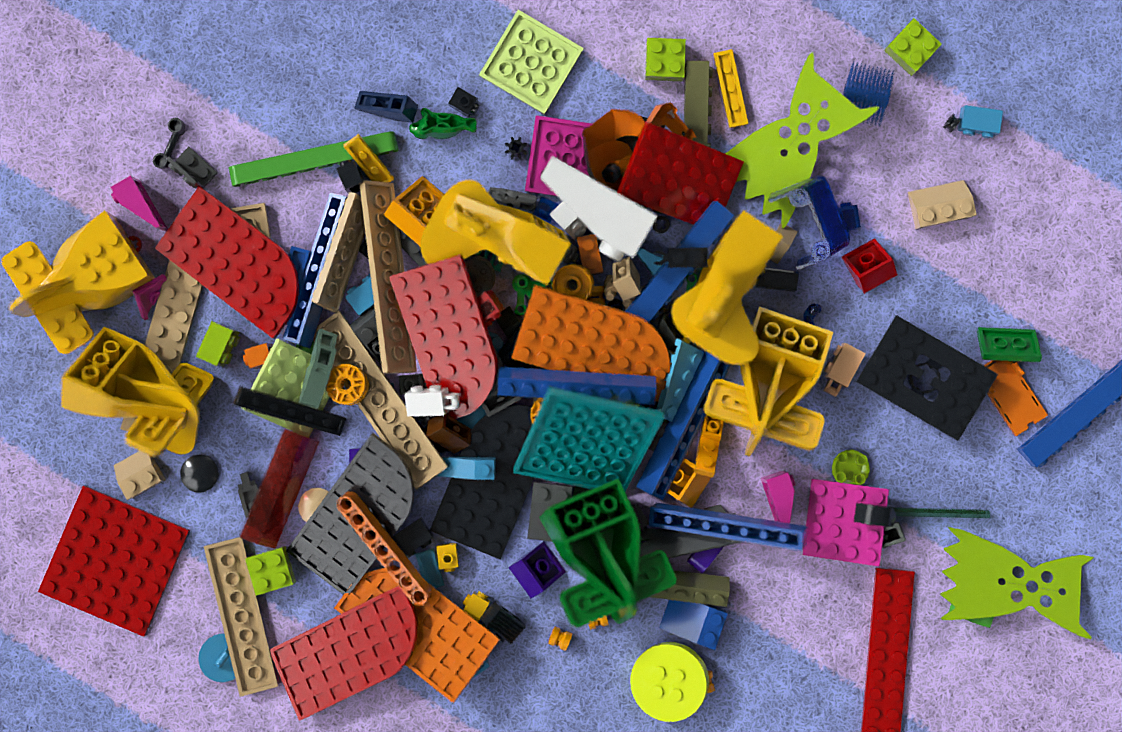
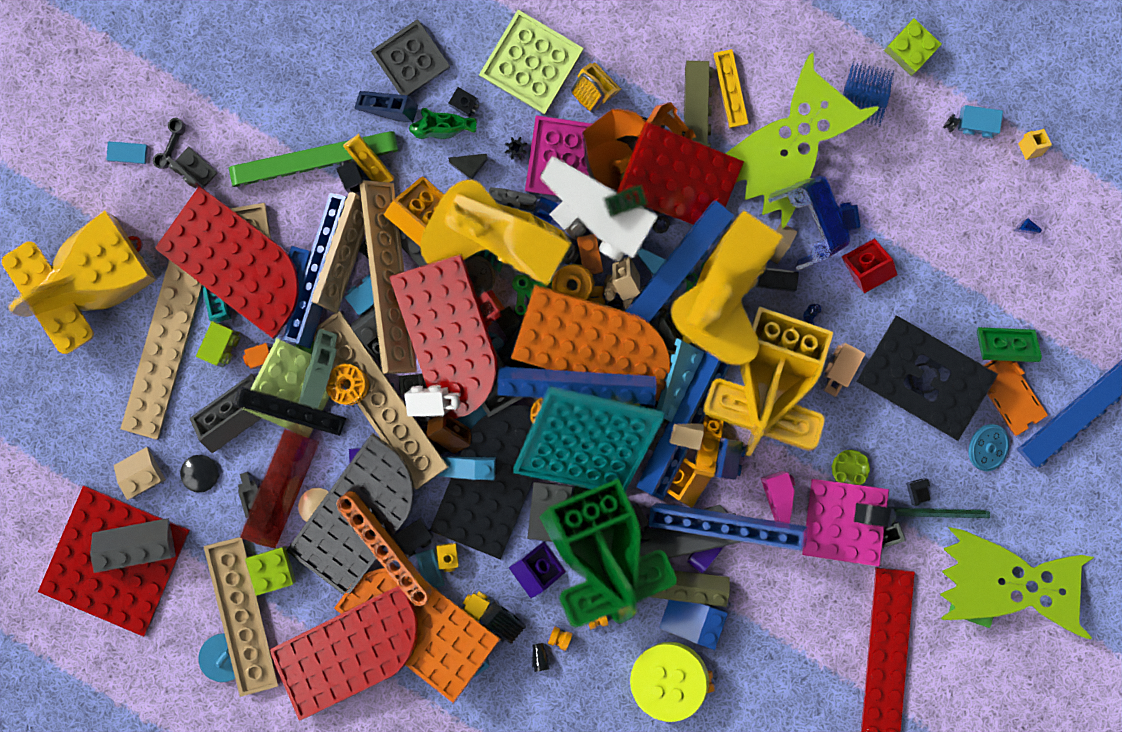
(126, 152): none -> dark azure tile
(129, 381): yellow brick -> none
(132, 545): none -> dark grey slope
(134, 197): dark pink slope -> none
(148, 294): dark pink tile -> none
(222, 420): none -> dark grey slope
(225, 315): none -> teal slope
(410, 59): none -> dark grey plate
(469, 164): none -> pearl dark grey slope
(539, 658): none -> black cone
(594, 87): none -> yellow piece
(609, 207): none -> dark green slope
(611, 178): black bush -> none
(665, 59): lime brick -> none
(684, 257): black plate -> none
(687, 435): none -> tan slope
(729, 458): none -> blue slope
(918, 491): none -> black panel
(941, 204): tan slope -> none
(989, 447): none -> dark azure shield
(1028, 226): none -> clear blue slope
(1034, 144): none -> yellow brick

